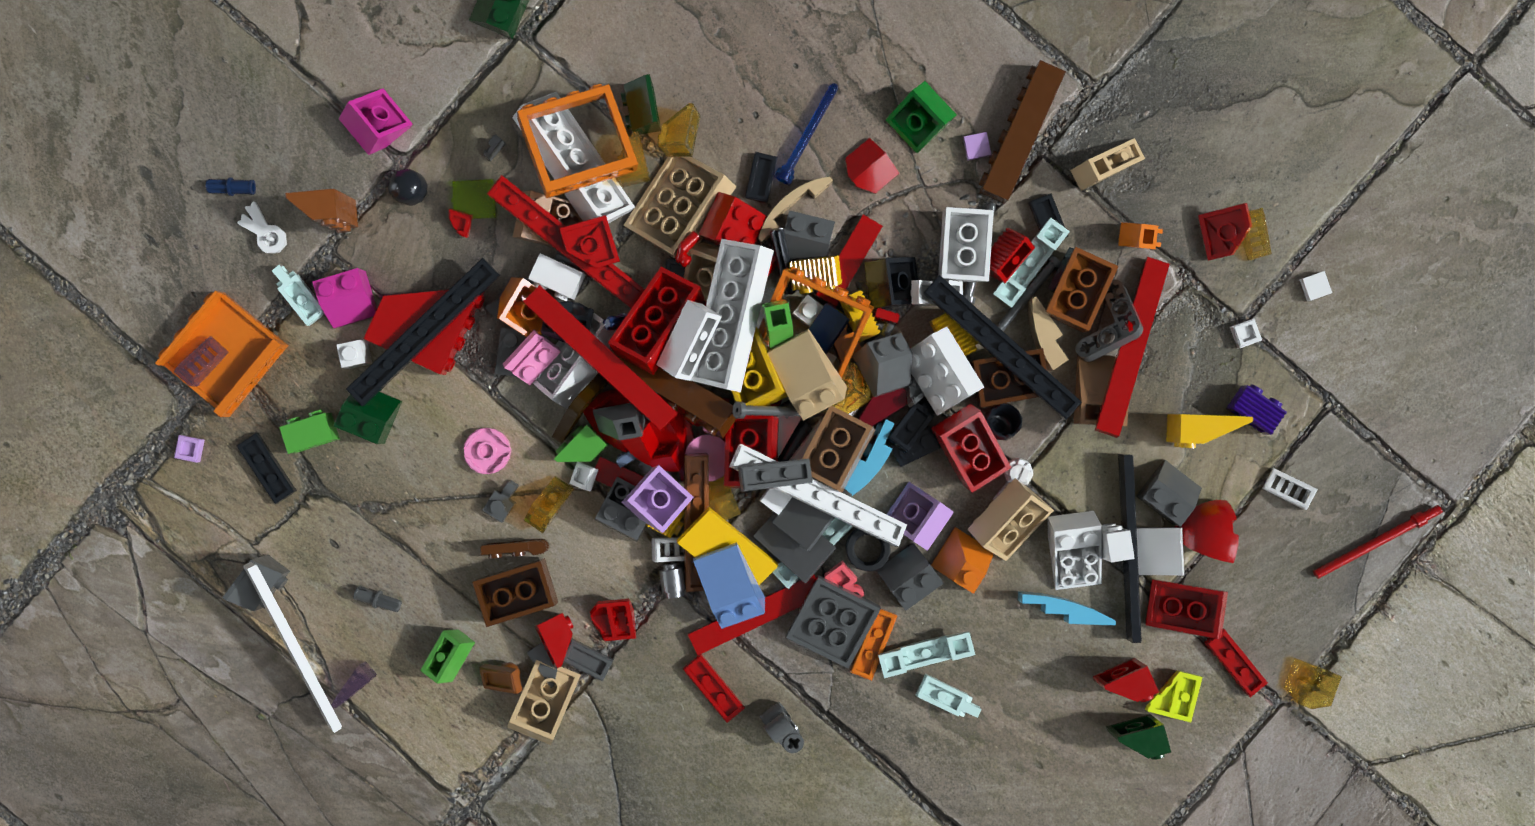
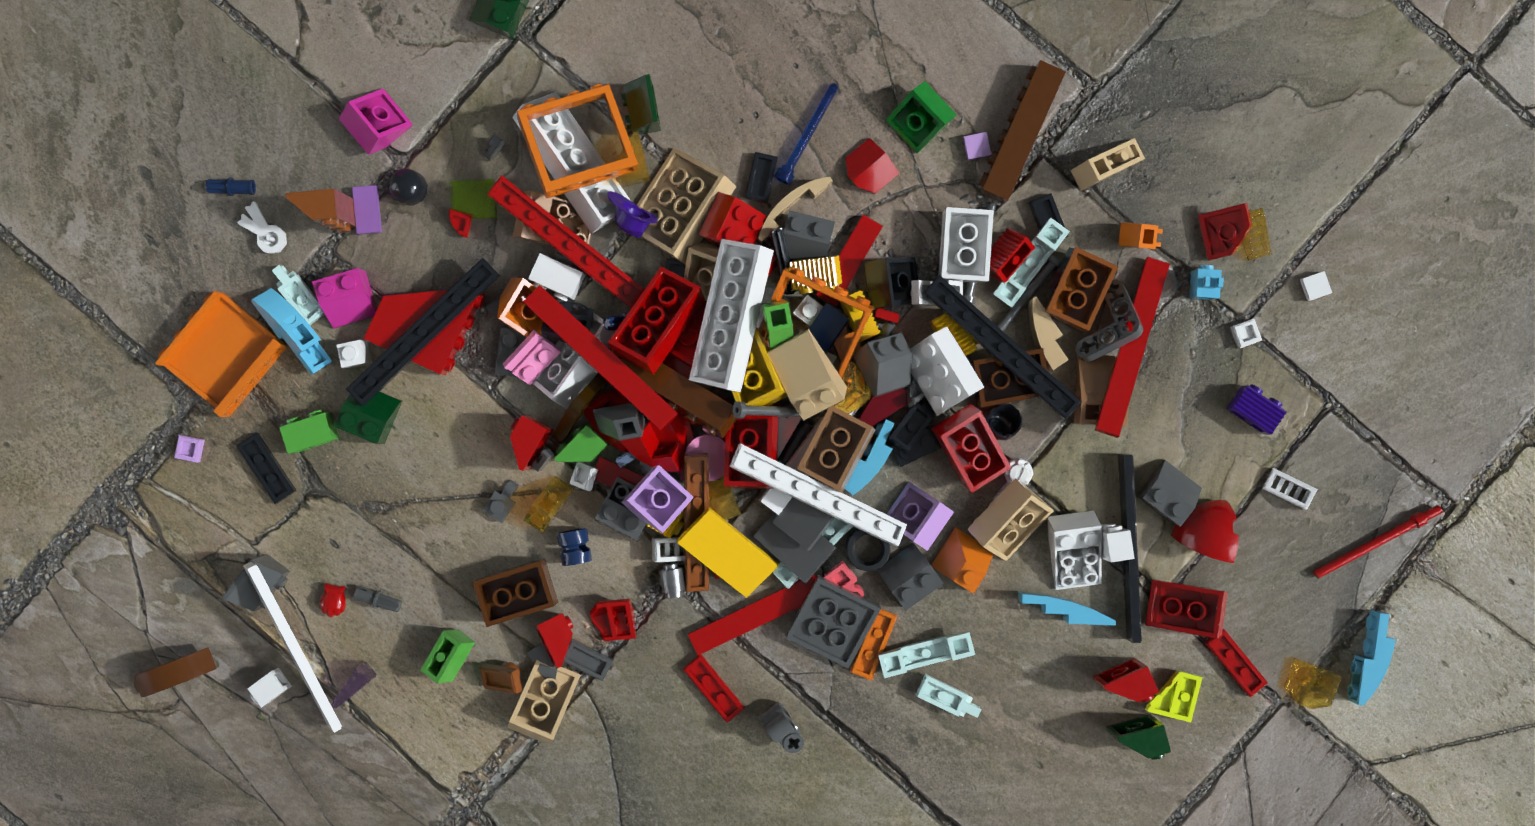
(174, 672): none -> reddish brown arch
(188, 363): slope -> none
(269, 687): none -> white brick
(293, 328): none -> medium azure slope
(332, 600): none -> red animal
(367, 210): none -> medium lavender tile
(487, 451): bright pink tile -> none
(516, 548): reddish brown hinge -> none
(528, 439): none -> red slope
(544, 458): none -> dark grey tile
(574, 547): none -> dark blue wheel
(591, 242): red plate -> none
(630, 216): none -> dark purple piece
(680, 133): clear yellow slope -> none
(684, 246): red arm -> none
(688, 340): white brick -> none
(730, 585): medium blue slope -> none
(775, 475): dark grey tile -> none
(1160, 551): white tile -> none
(1190, 430): yellow slope -> none
(1205, 283): none -> medium azure brick
(1371, 668): none -> medium azure slope

